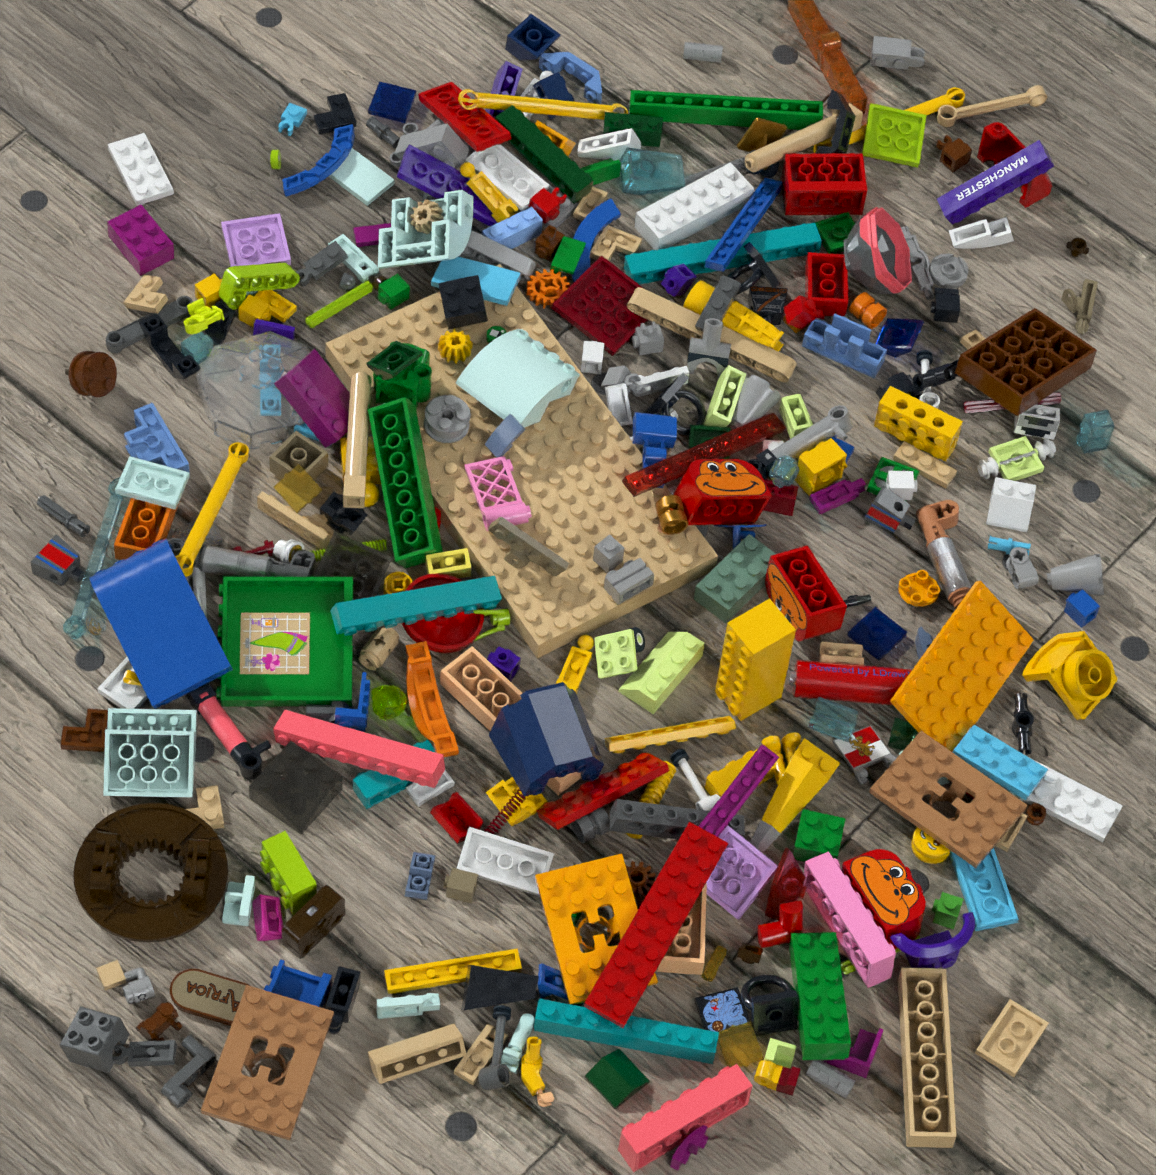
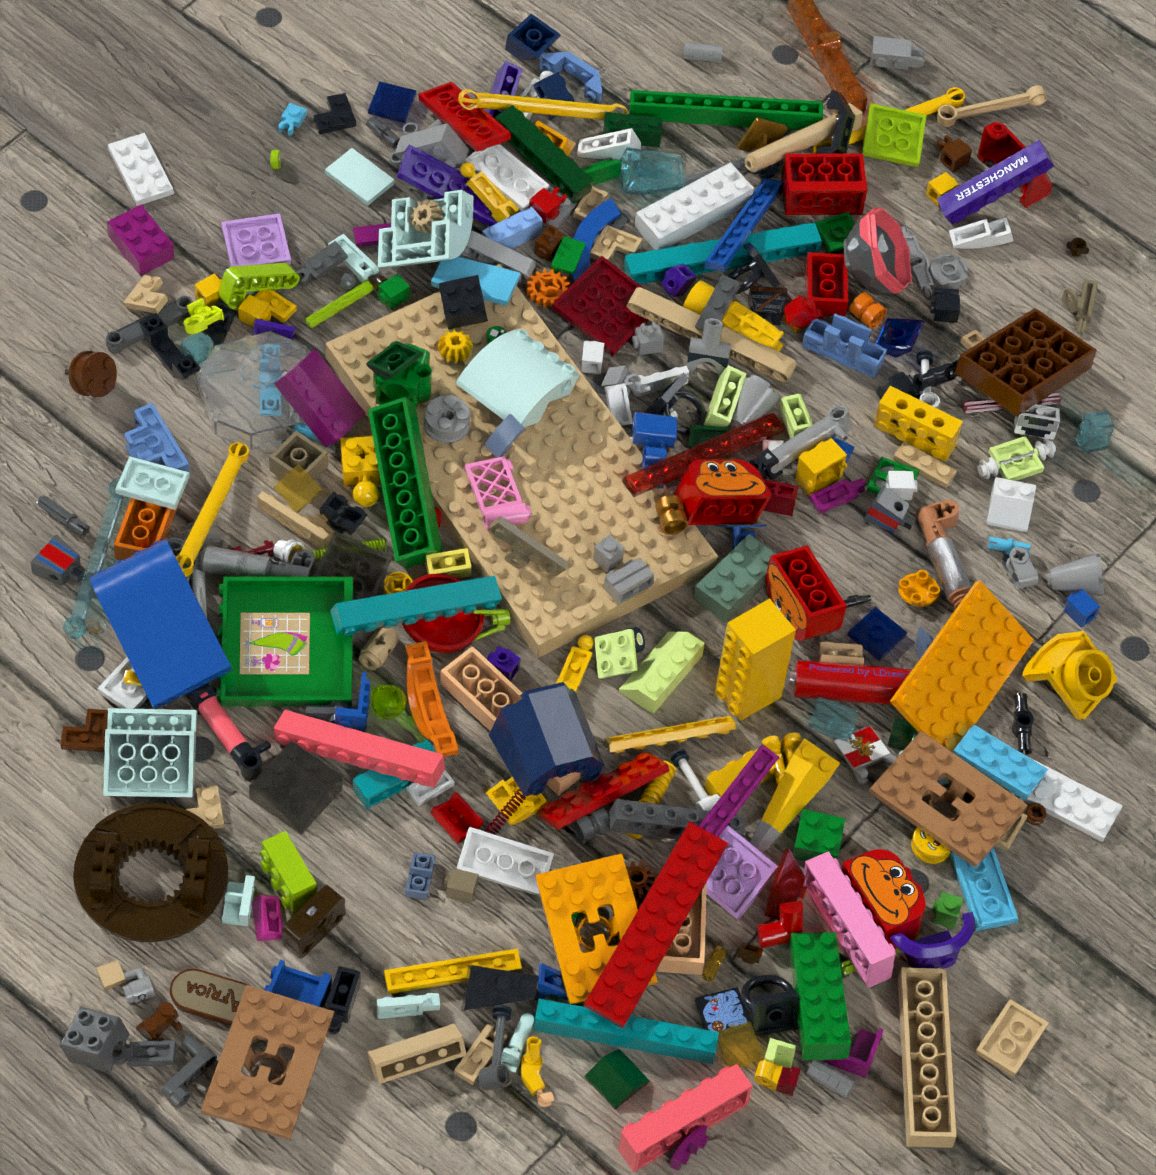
(331, 161): blue tile -> none
(357, 441): tan brick -> none
(620, 222): none -> dark grey pin
(784, 471): clear light blue head -> none
(940, 186): none -> yellow brick

